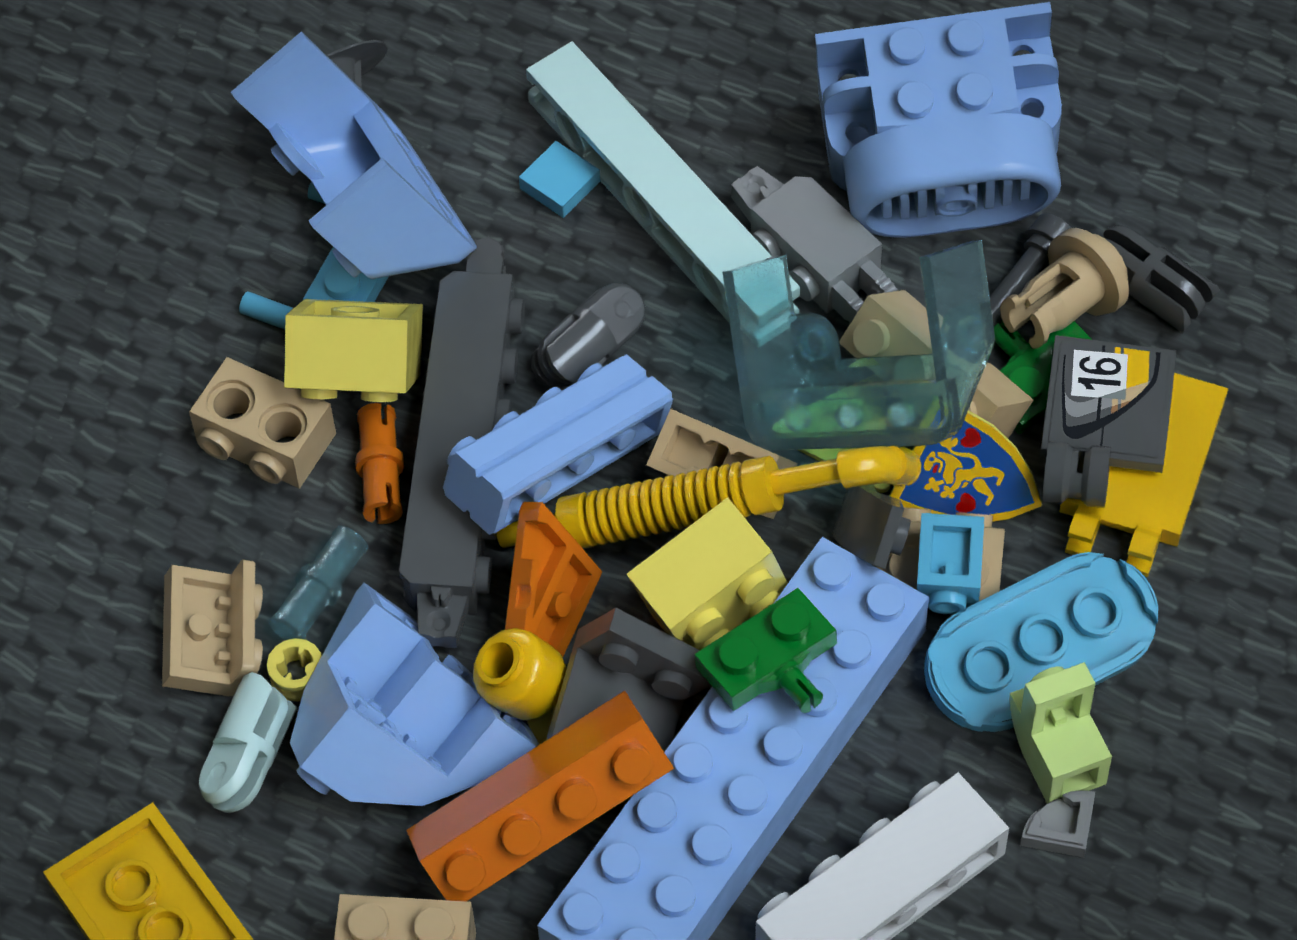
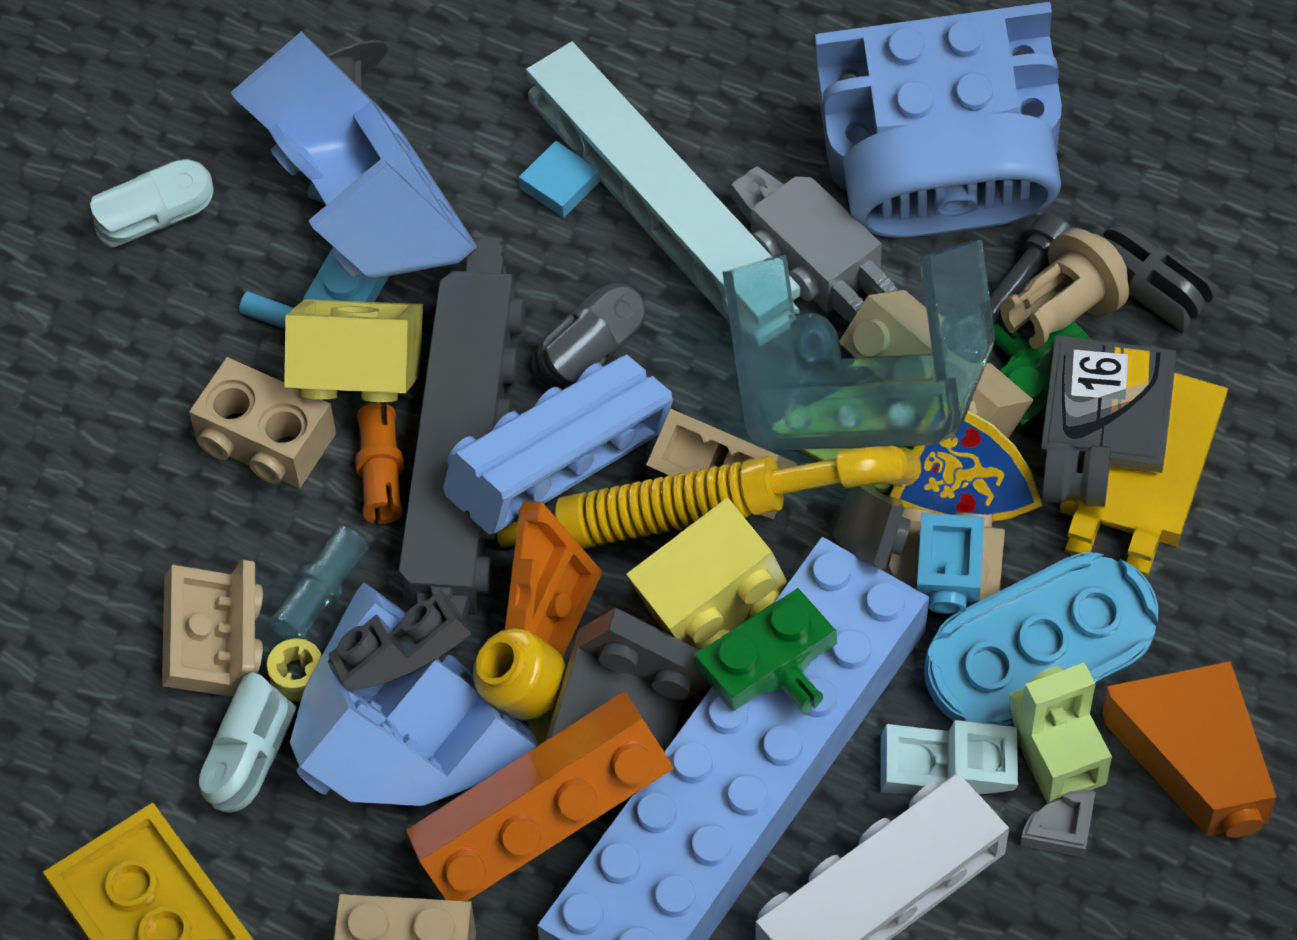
(151, 201): none -> light aqua arm
(379, 654): none -> dark grey slope
(978, 751): none -> light aqua slope
(1197, 745): none -> orange slope

